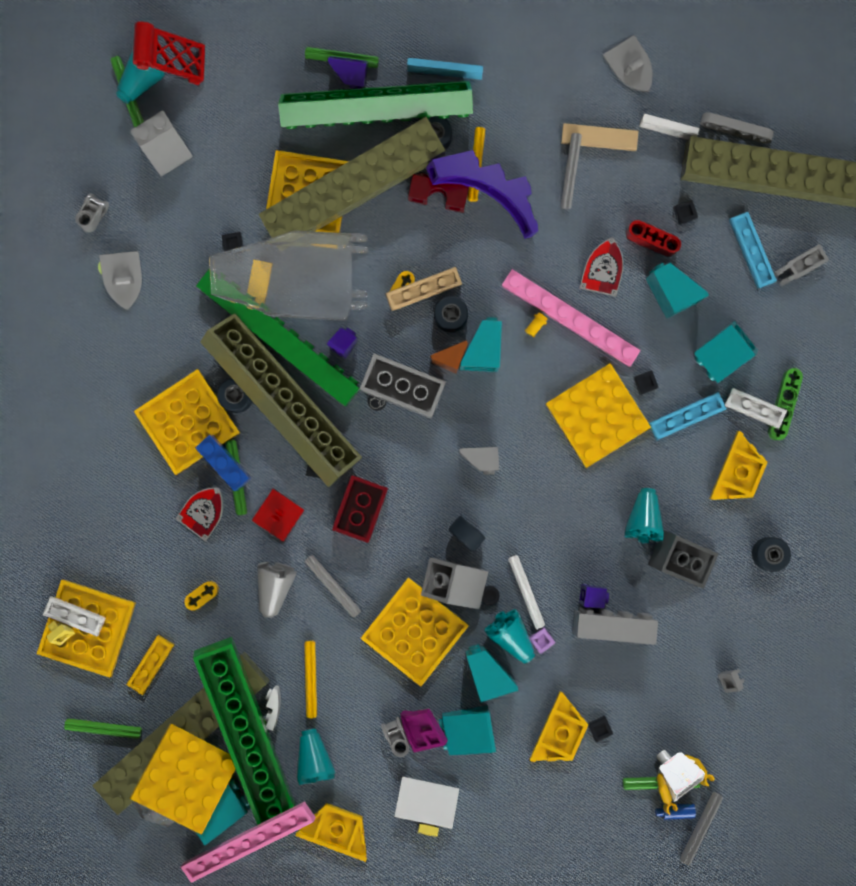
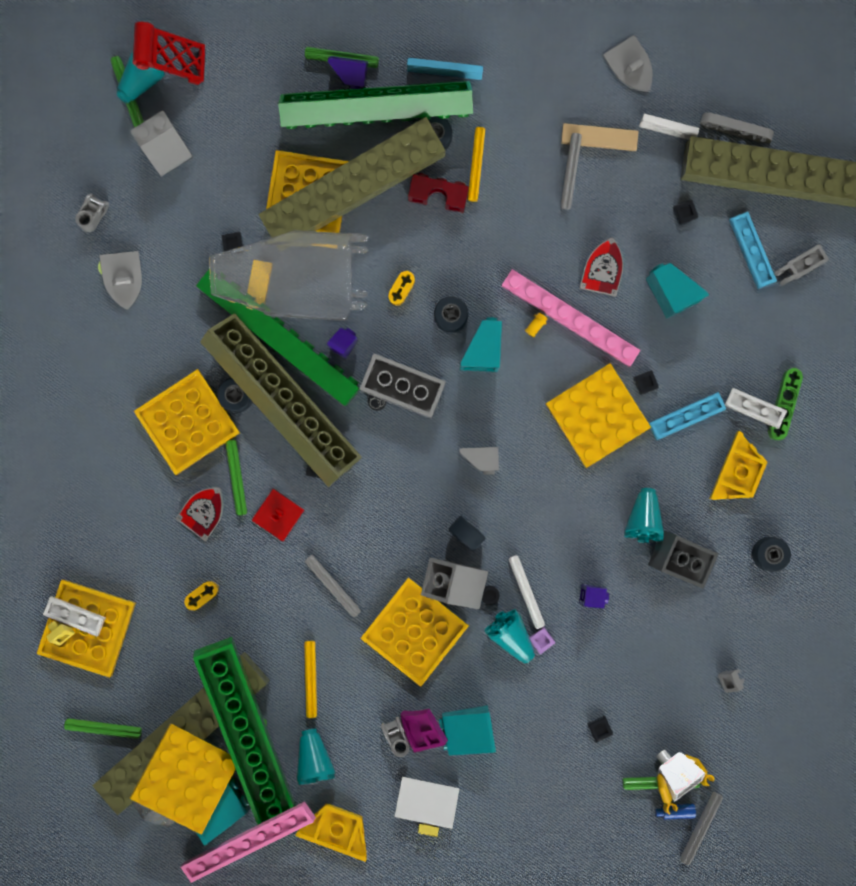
(150, 664): yellow tile -> none
(223, 462): blue brick -> none
(273, 586): light grey cone -> none
(274, 702): white slope -> none
(360, 509): dark red brick -> none
(423, 289): tan tile -> none
(451, 357): dark orange slope -> none
(488, 674): teal slope -> none
(511, 194): dark purple arch -> none
(560, 733): yellow wing -> none
(615, 627): light grey brick -> none
(659, 235): red beam -> none
(725, 352): teal slope -> none

